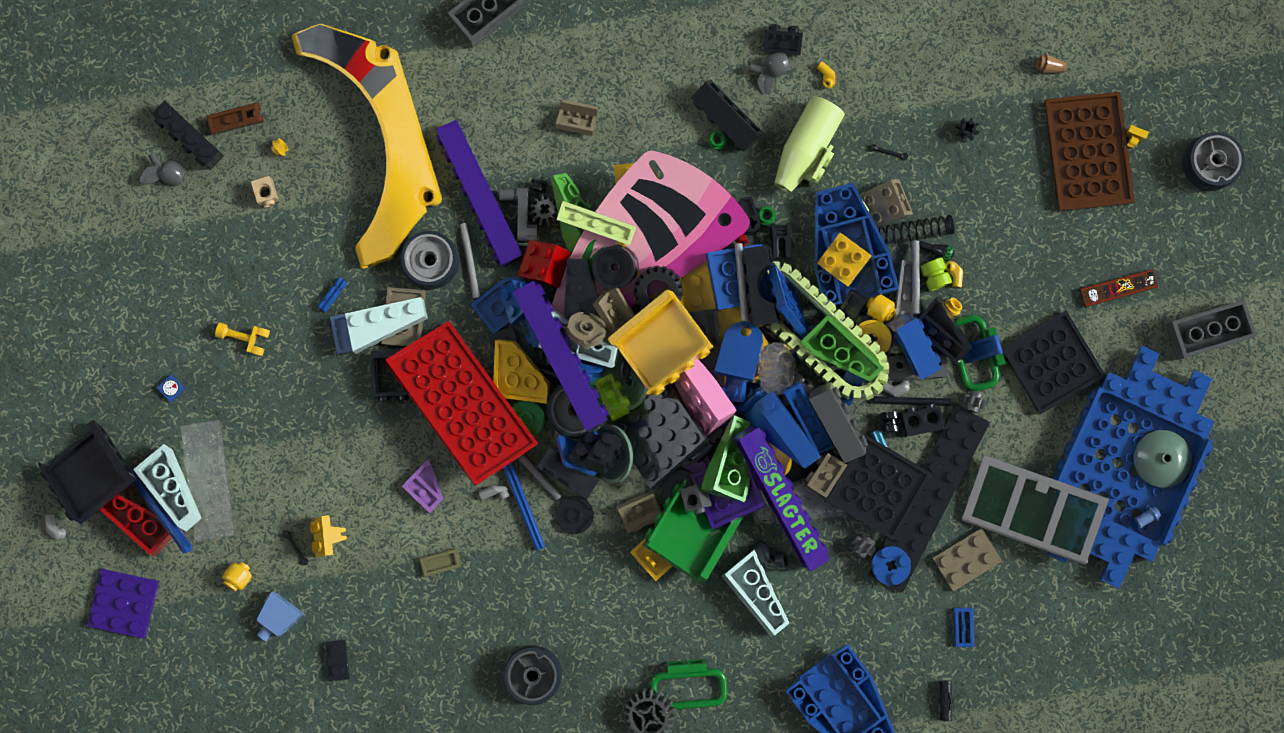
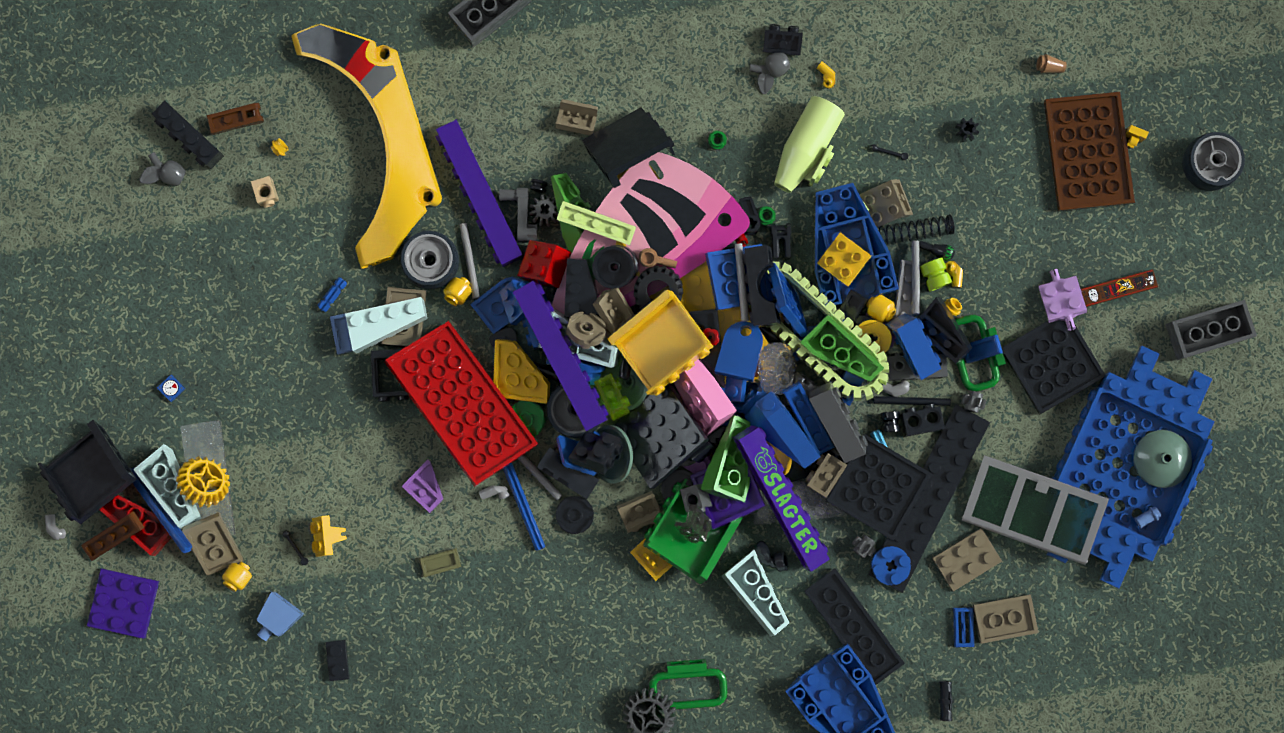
(112, 536): none -> reddish brown tile
(212, 478): none -> yellow gear
(212, 543): none -> dark tan plate
(222, 331): yellow bar -> none
(457, 291): none -> yellow head
(536, 659): dark grey wheel -> none
(626, 144): none -> black panel
(648, 258): none -> medium nougat plate
(696, 525): none -> clear smoke bracket
(714, 333): none -> red plate
(726, 115): black brick -> none
(853, 625): none -> black plate
(1005, 618): none -> dark tan plate
(1062, 299): none -> lavender plate

